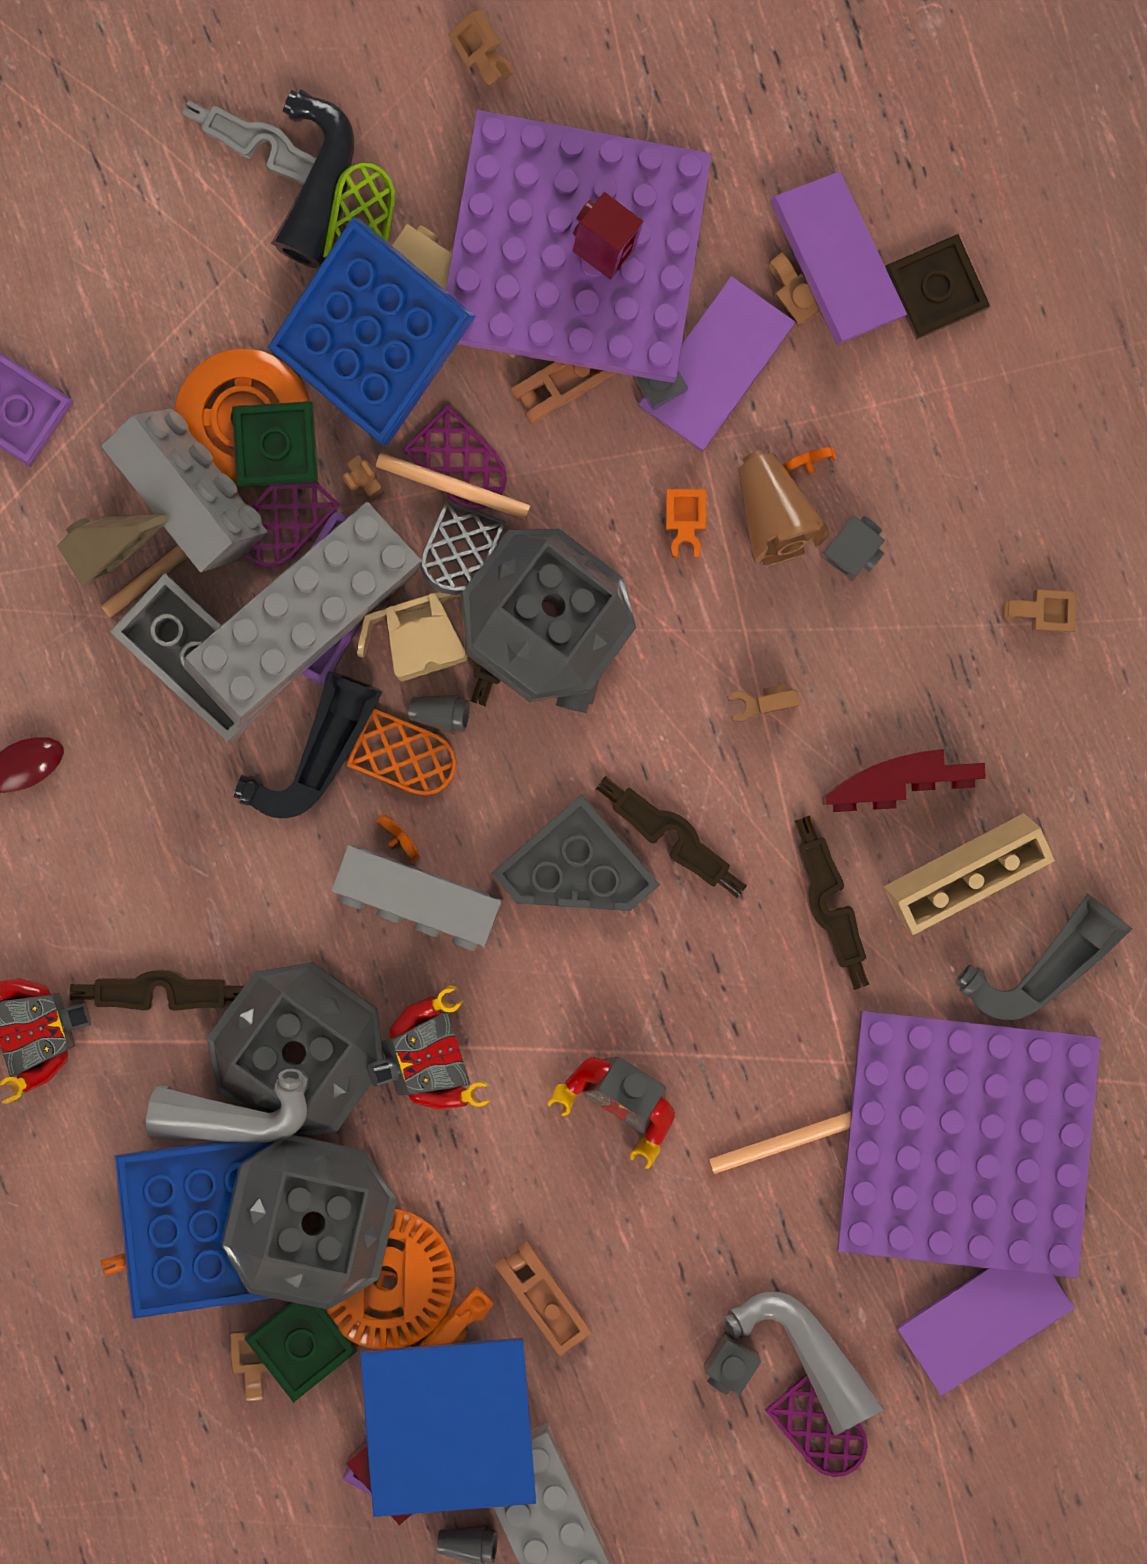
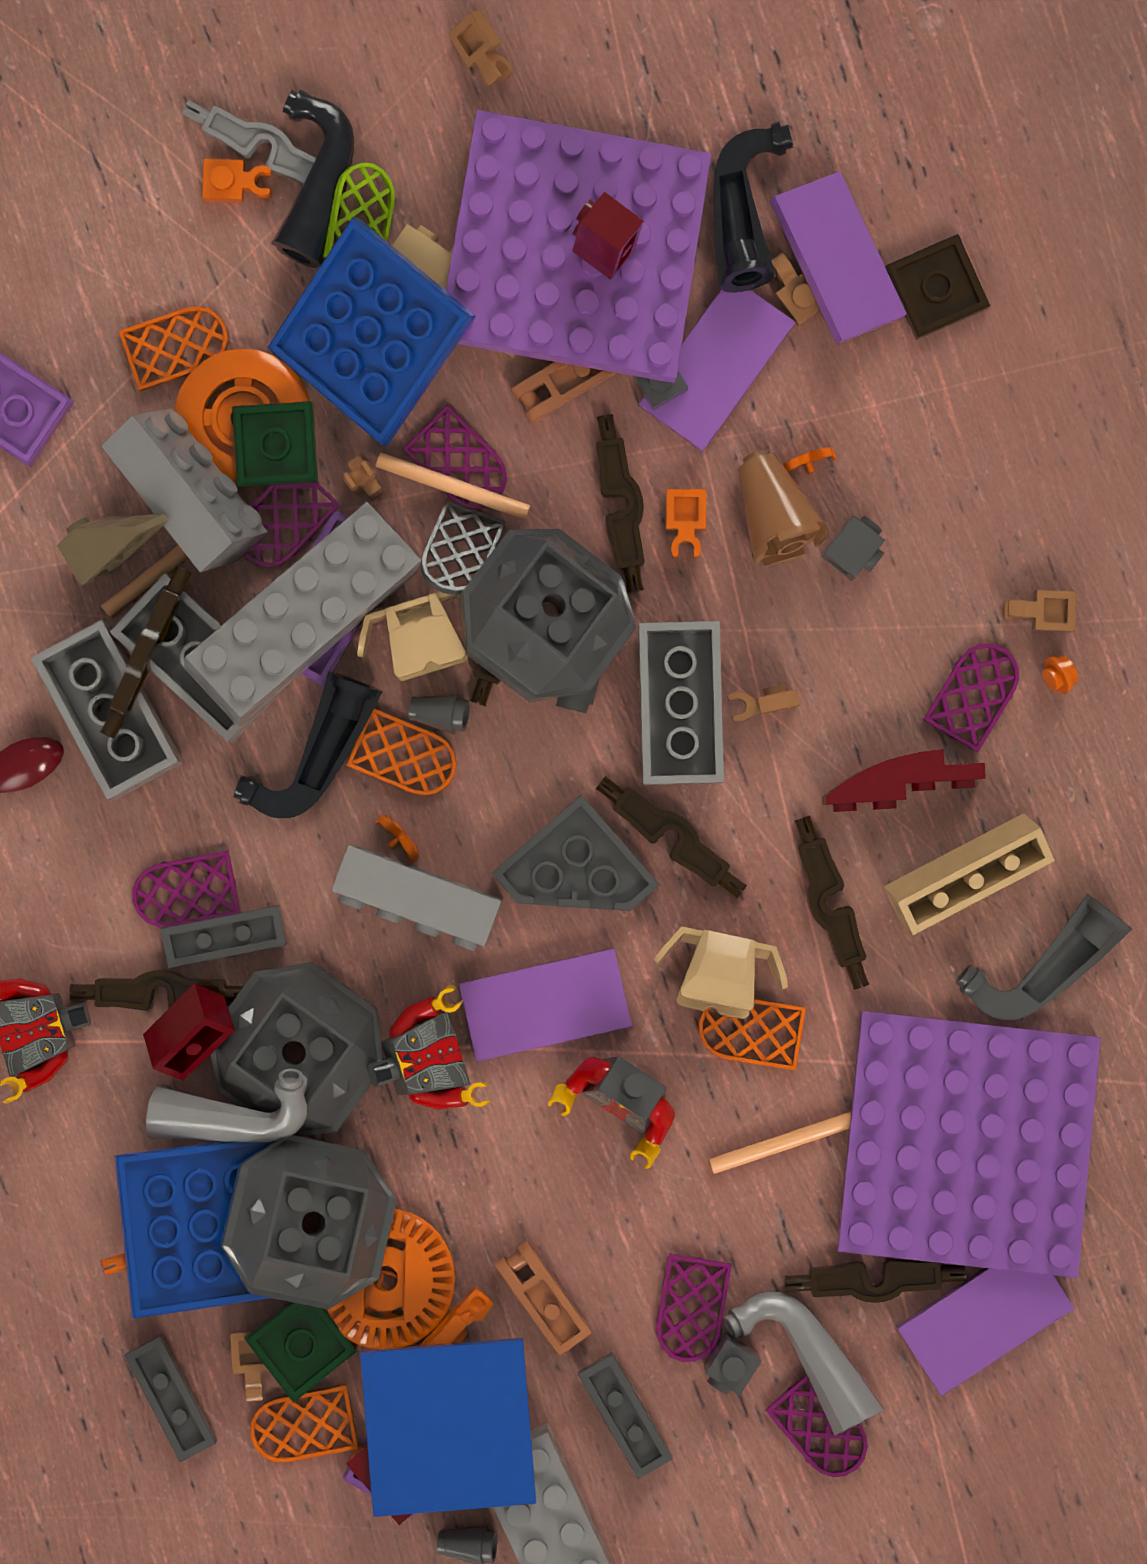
(82, 681): none -> light grey brick
(139, 662): none -> dark brown piece
(148, 325): none -> orange window
(170, 1398): none -> dark grey plate
(188, 1032): none -> dark red brick
(223, 936): none -> dark grey plate
(227, 181): none -> orange plate
(231, 882): none -> magenta window
(298, 1455): none -> orange window
(545, 1004): none -> medium lavender tile
(614, 483): none -> dark brown piece
(625, 1415): none -> dark grey plate
(680, 703): none -> light grey brick
(698, 1262): none -> magenta window
(722, 971): none -> tan piece
(739, 239): none -> black animal
(753, 1044): none -> orange window
(897, 1277): none -> dark brown piece
(1004, 700): none -> magenta window
(1059, 674): none -> orange plate

